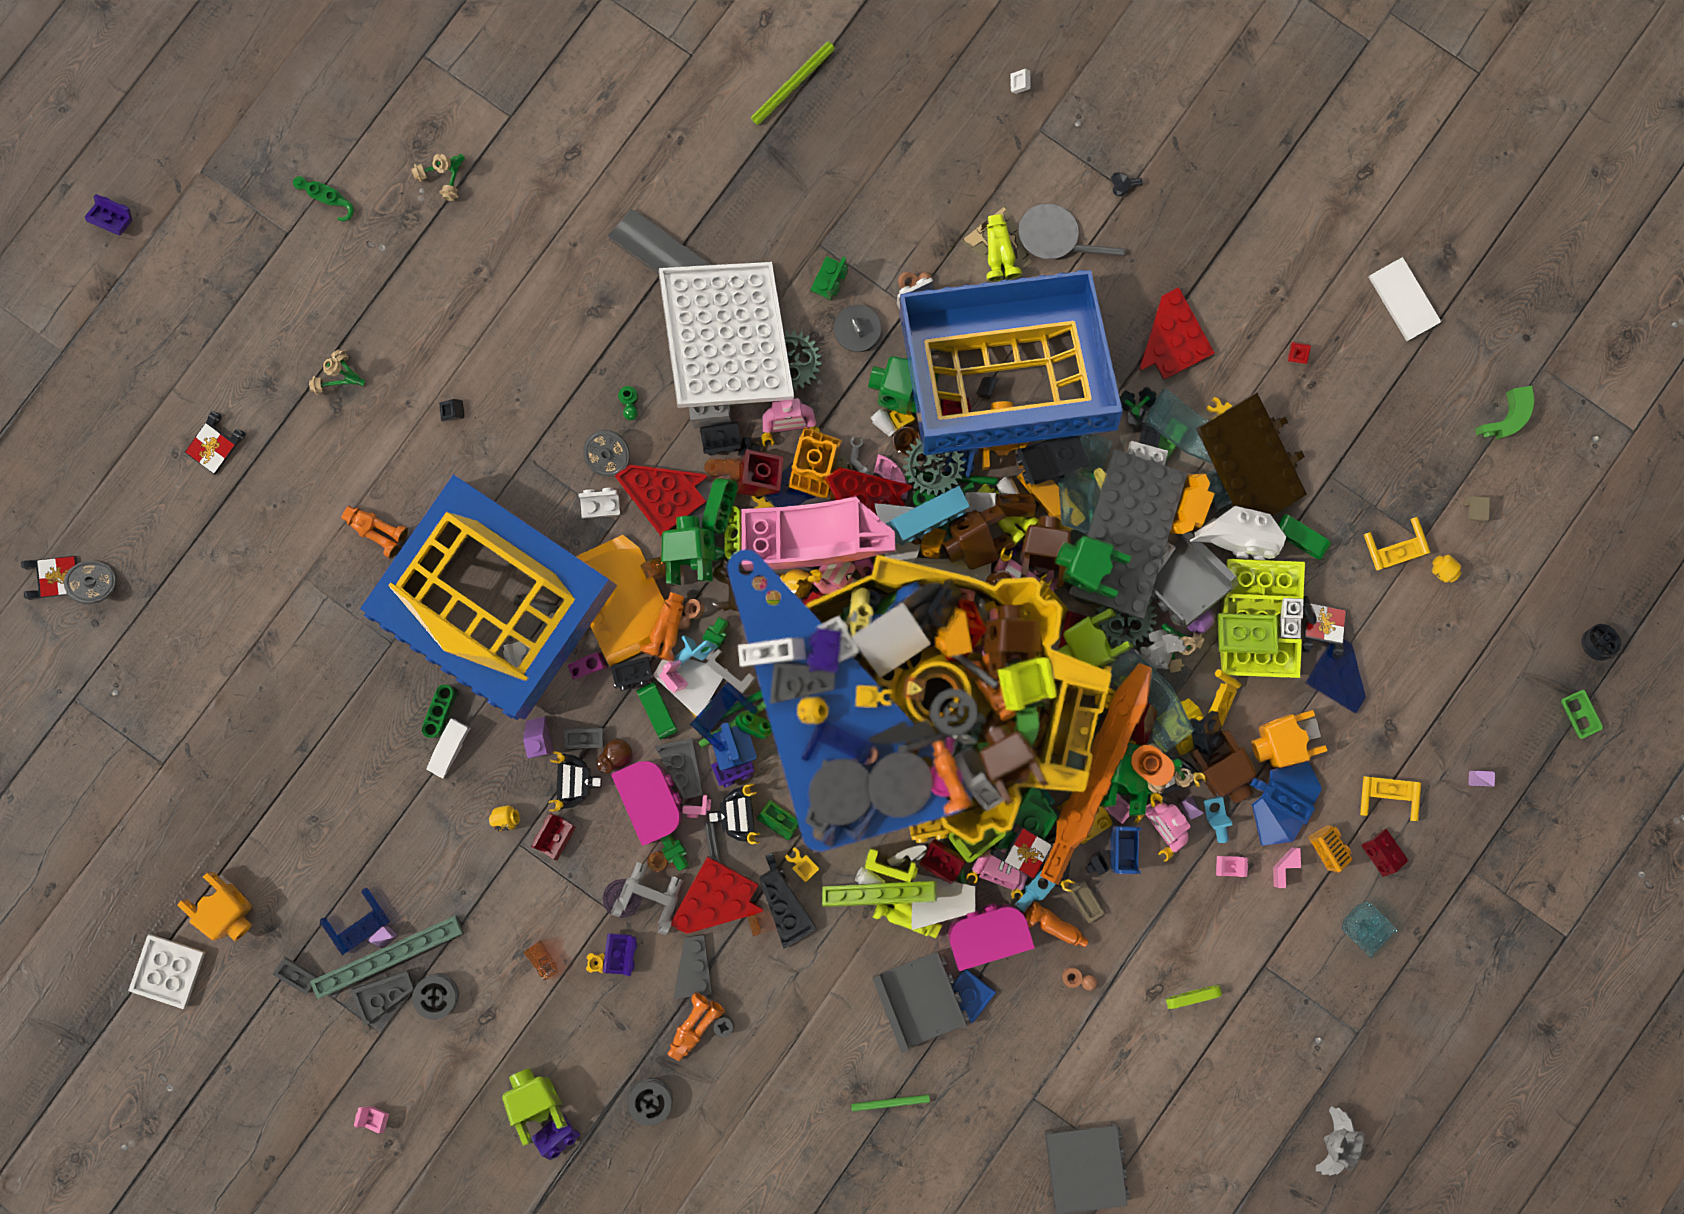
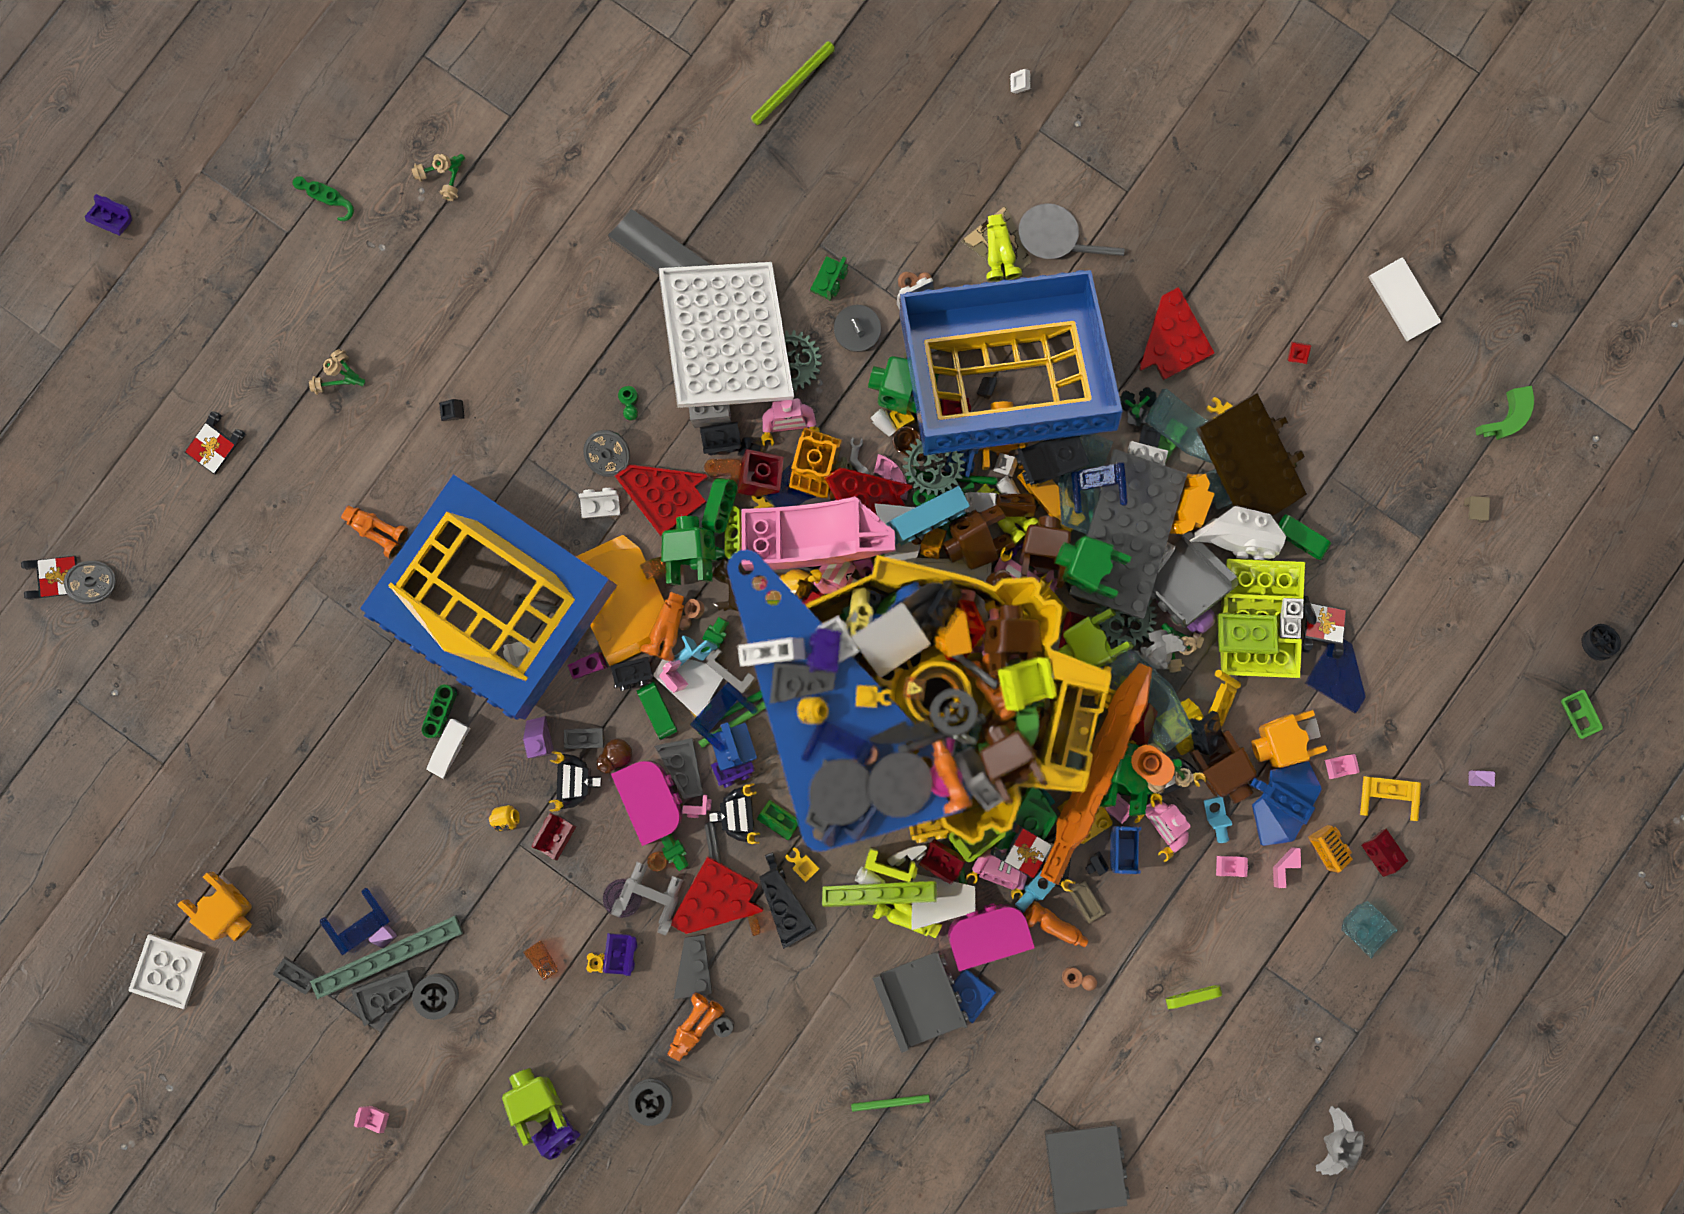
(755, 726): green plate -> none
(1005, 464): none -> white plate
(1097, 478): none -> clear blue plate
(1123, 183): black rock -> none
(1190, 808): lavender slope -> none
(1342, 766): none -> bright pink bracket
(1398, 552): yellow plate -> none
(1446, 568): yellow head -> none

